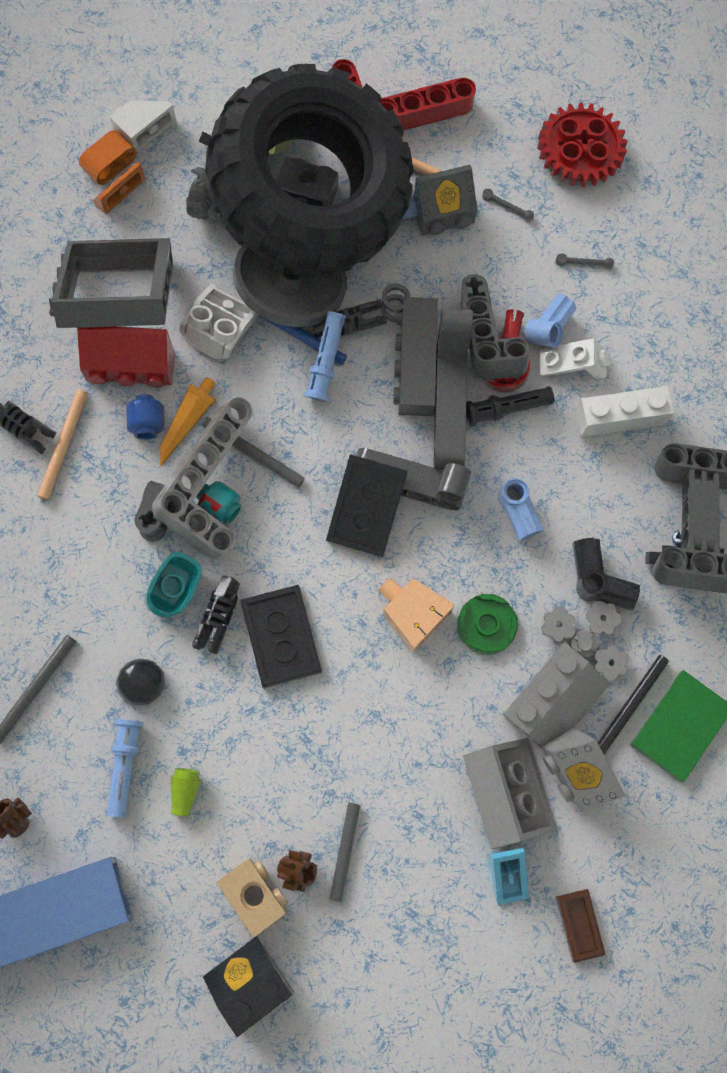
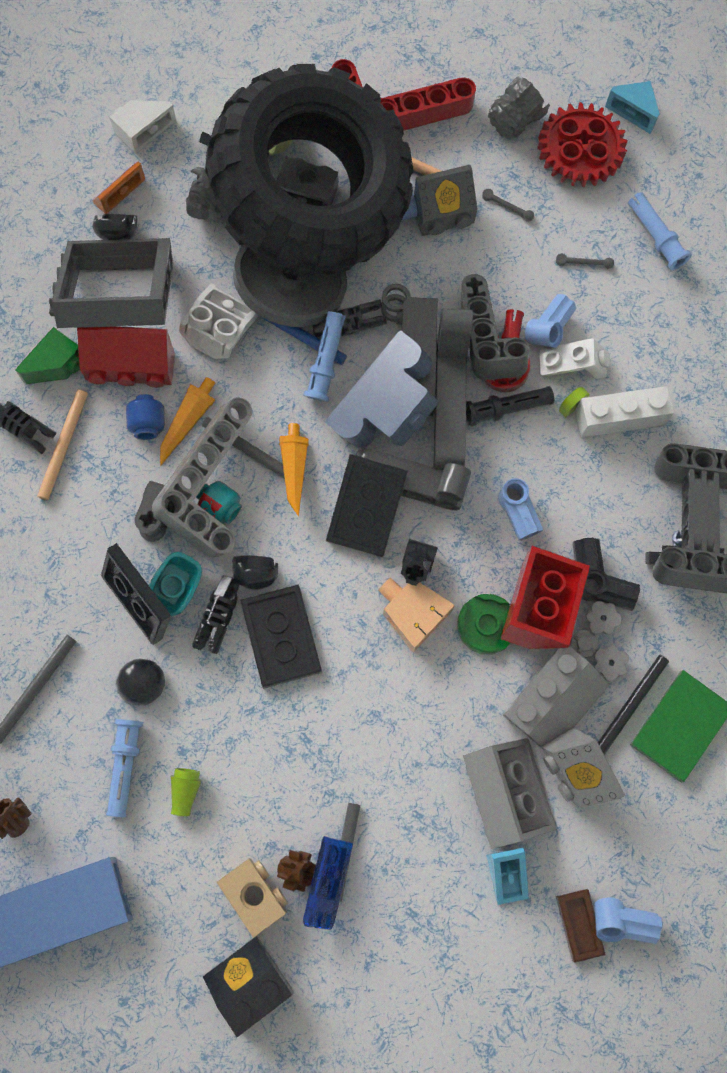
(50, 360): none -> green slope
(107, 157): orange beam -> none
(115, 226): none -> black hair
(135, 594): none -> black tile
(254, 571): none -> black hair
(294, 459): none -> light orange bar
(327, 883): none -> clear blue hinge
(387, 396): none -> sand blue brick
(417, 561): none -> black piece
(517, 108): none -> dark grey hair
(545, 601): none -> red slope
(571, 401): none -> lime tile
(617, 922): none -> light blue piece
(635, 103): none -> medium azure slope
(666, 240): none -> light blue pin

